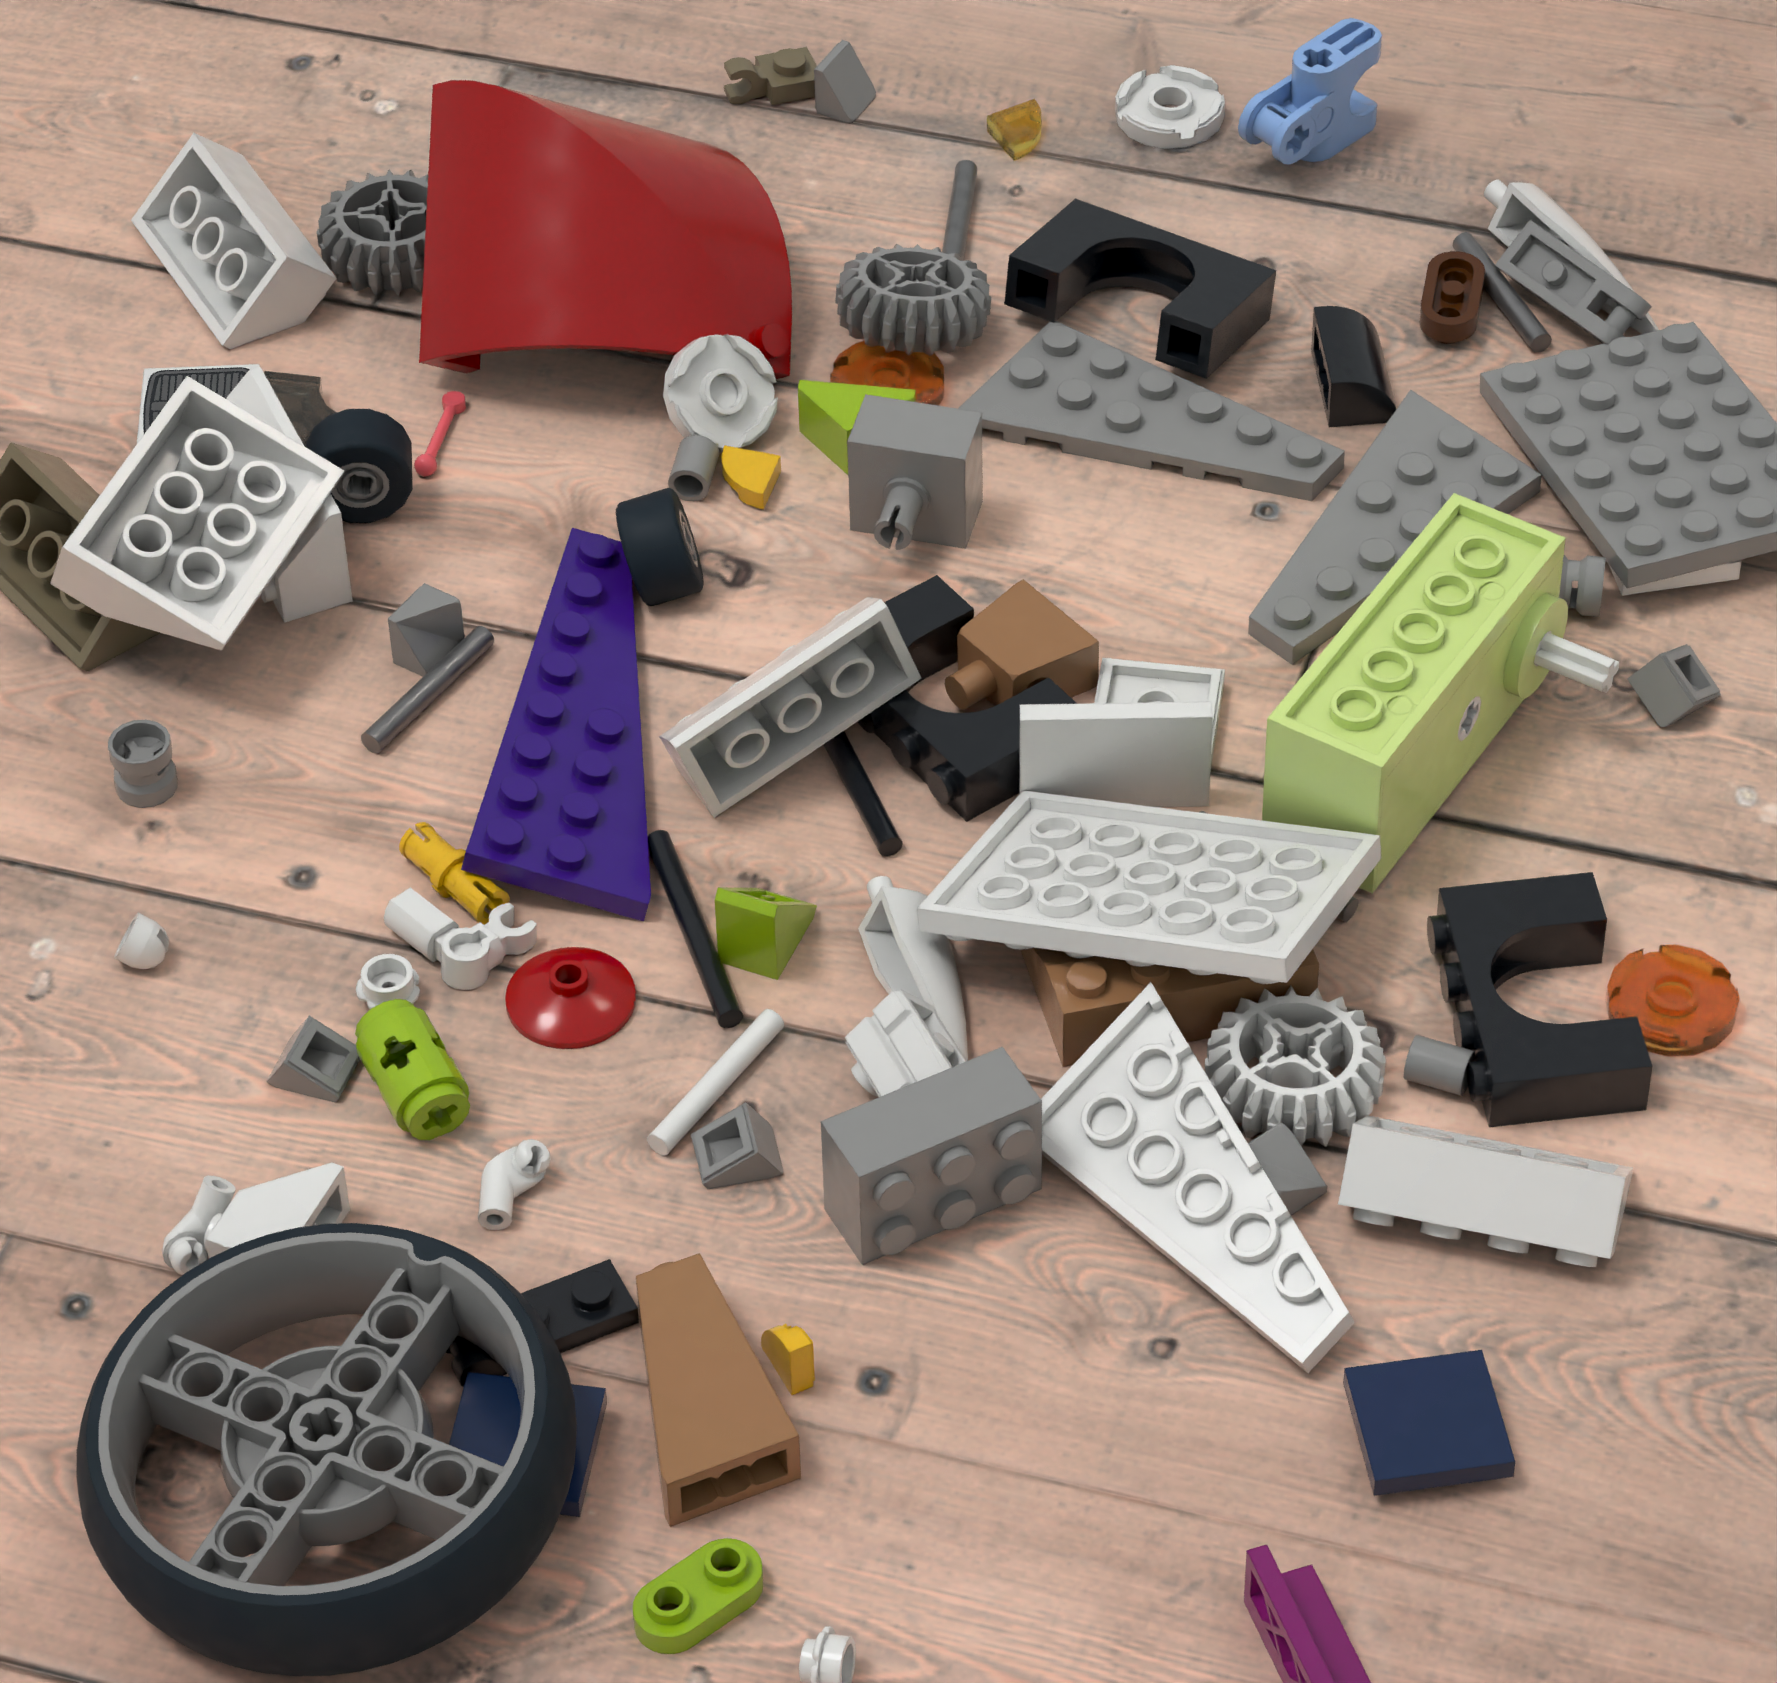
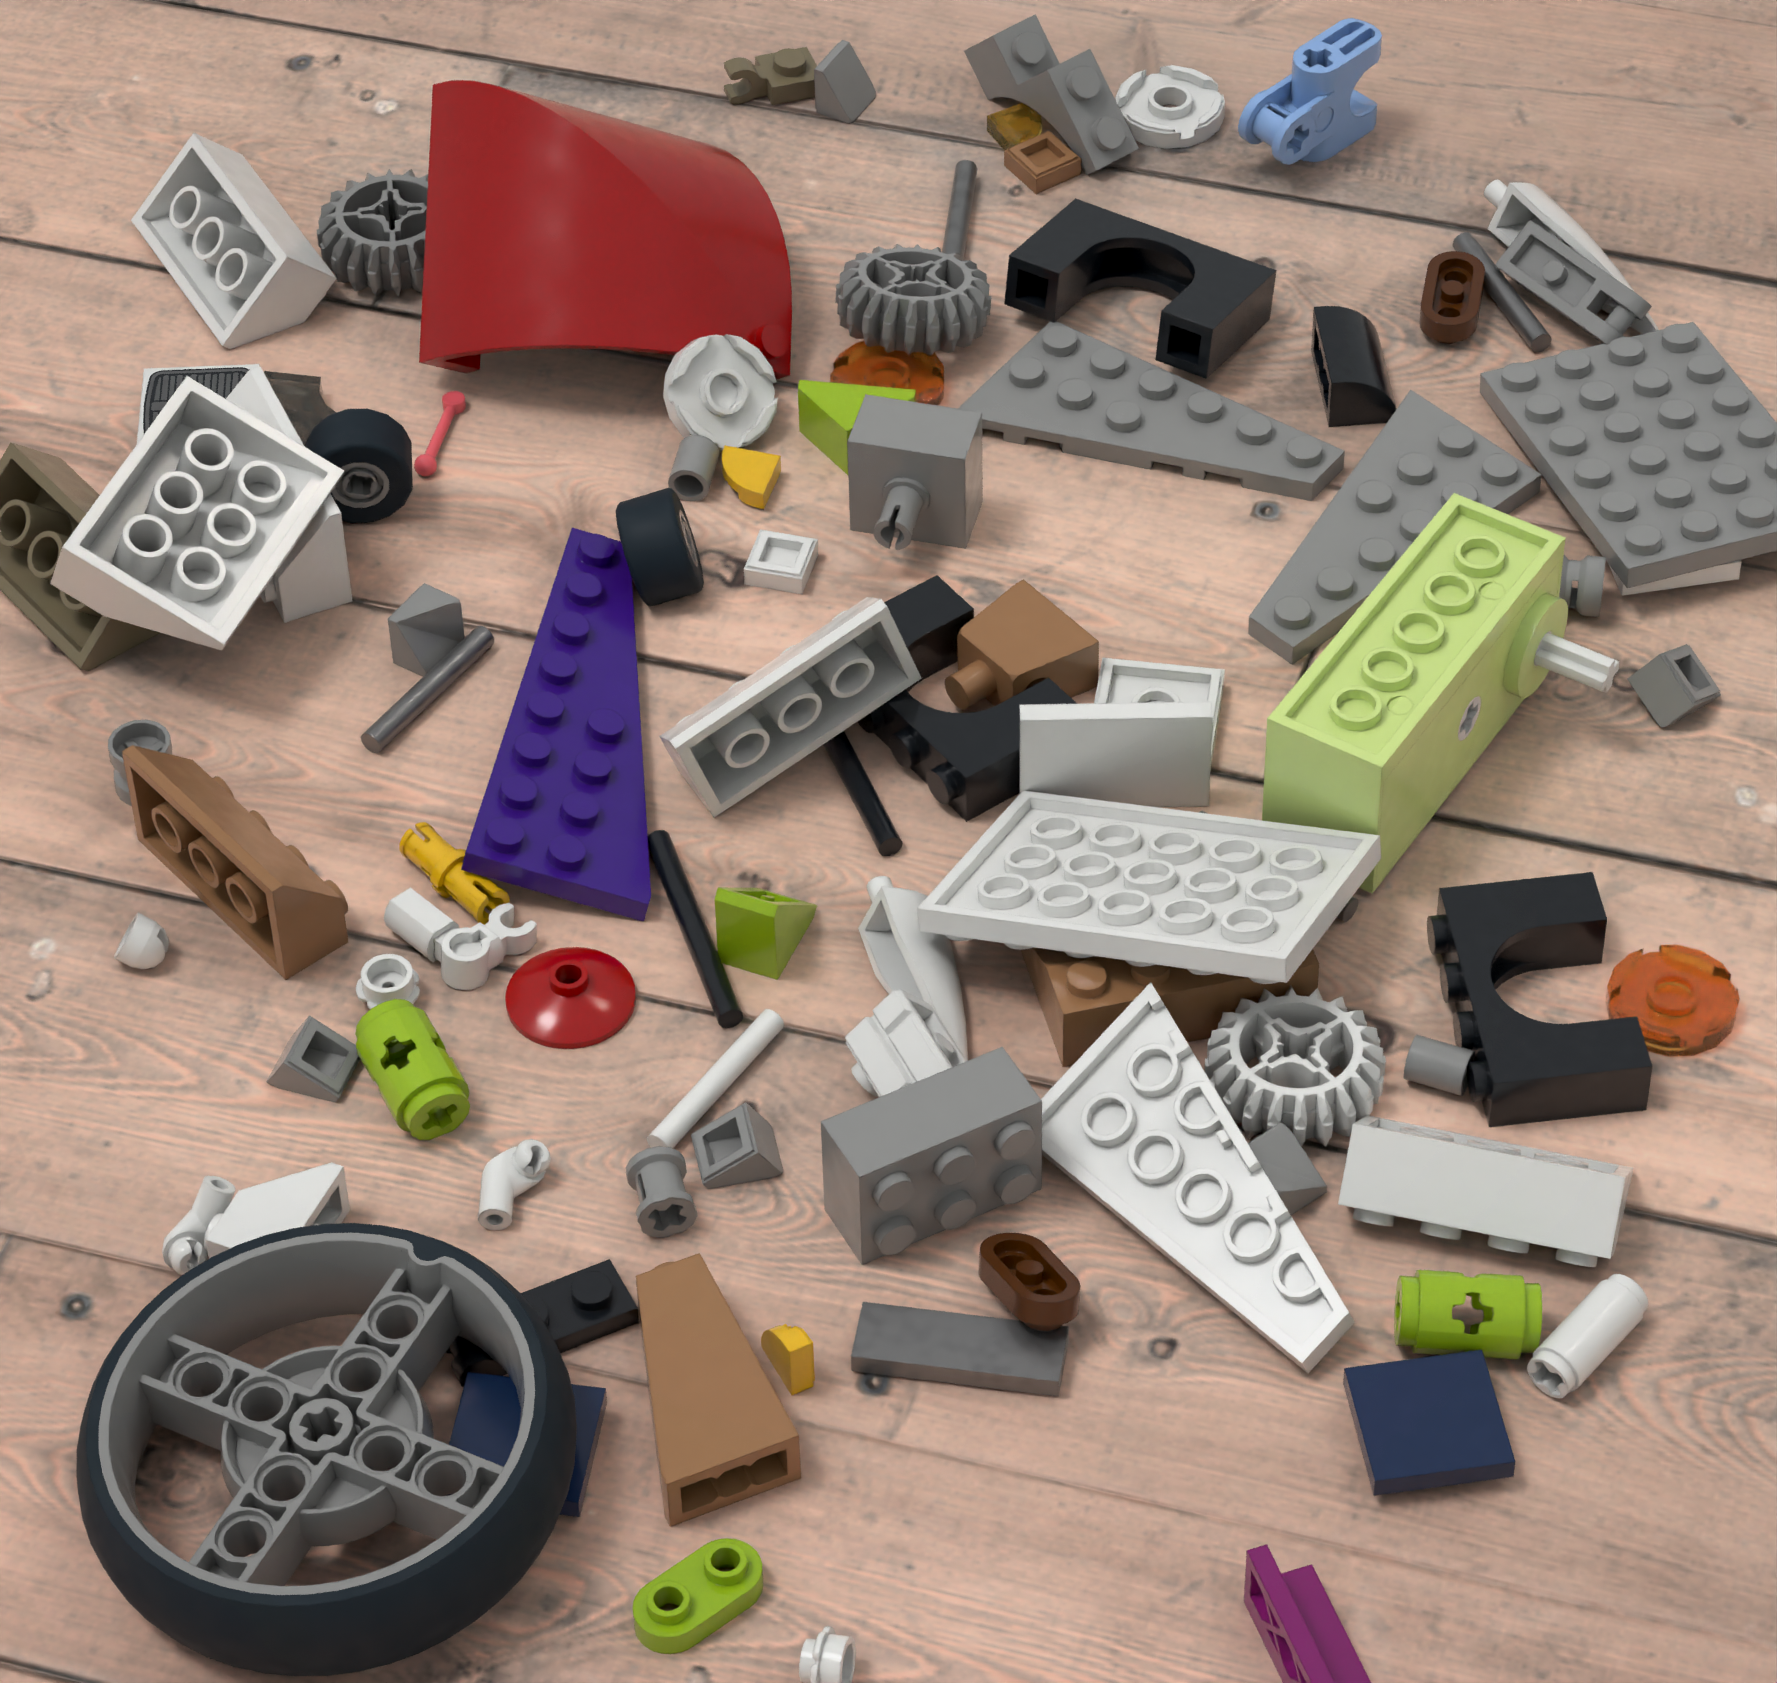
(234, 861): none -> medium nougat slope
(658, 1179): none -> light grey bush
(781, 561): none -> white tile
(959, 1349): none -> flat silver tile
(1029, 1280): none -> reddish brown plate
(1042, 162): none -> medium nougat tile
(1067, 94): none -> light grey arch
(1508, 1305): none -> lime piece
(1587, 1336): none -> white piece

